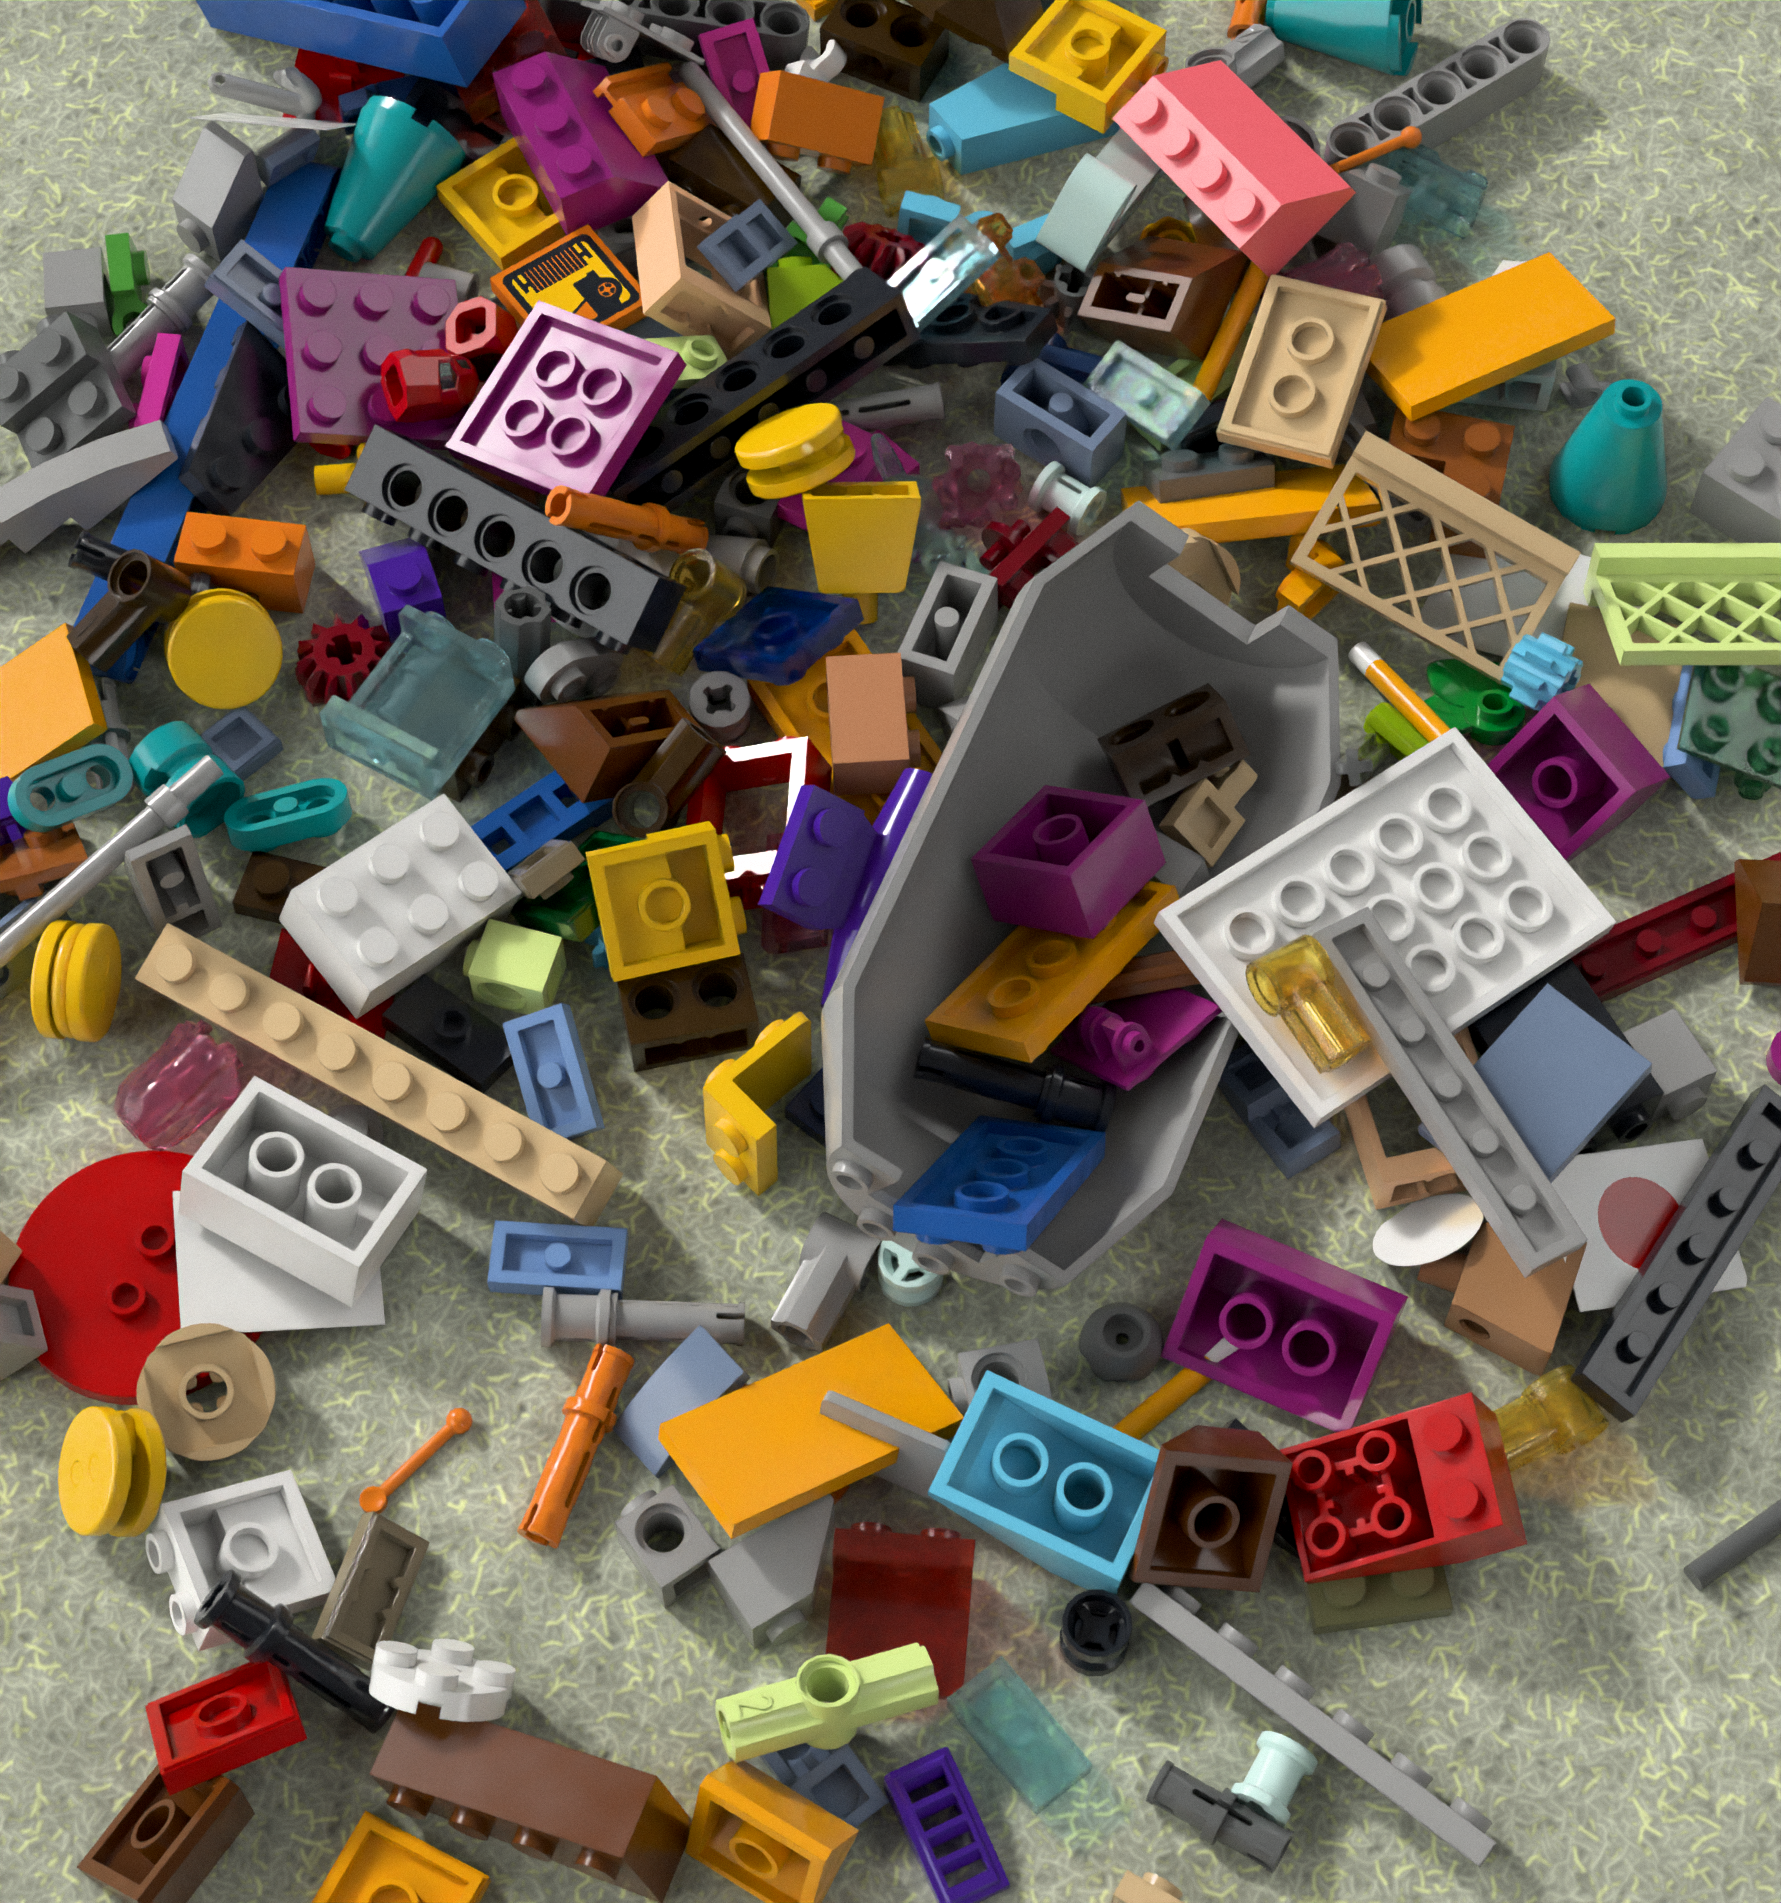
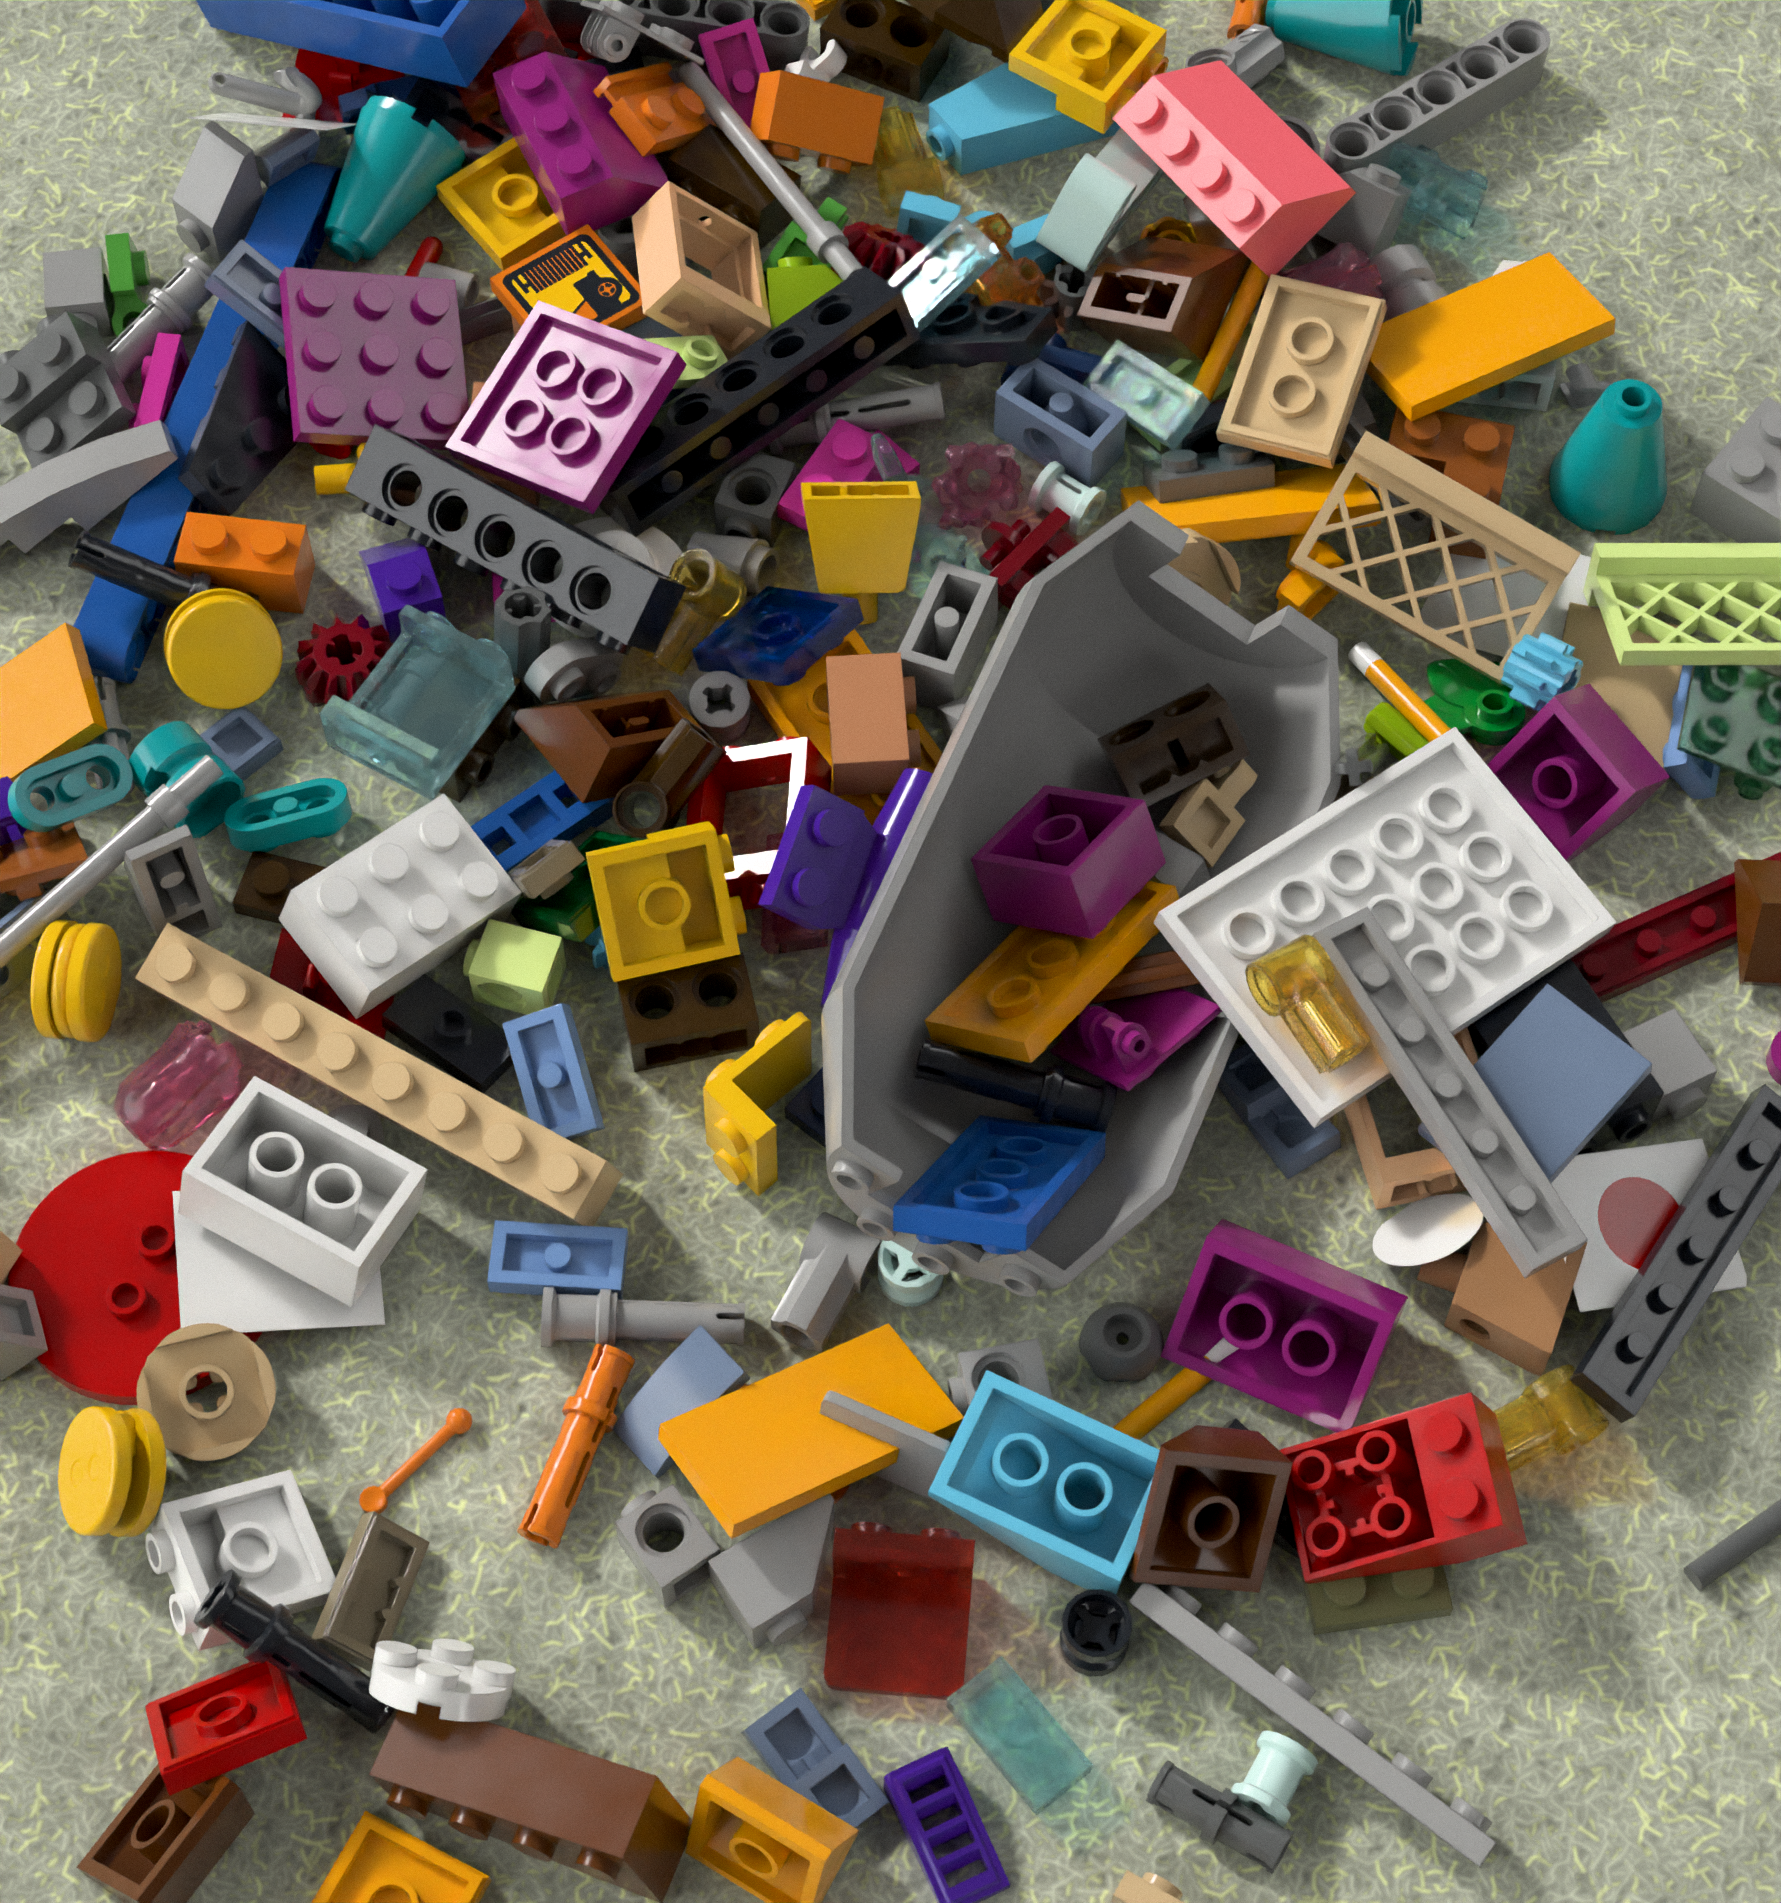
(138, 594): dark brown piece -> none
(427, 384): red rock -> none
(480, 334): red rock -> none
(646, 526): orange pin -> none
(747, 245): sand blue slope -> none
(795, 451): yellow head -> none
(796, 1710): yellowish green piece -> none
(1409, 138): orange hinge -> none

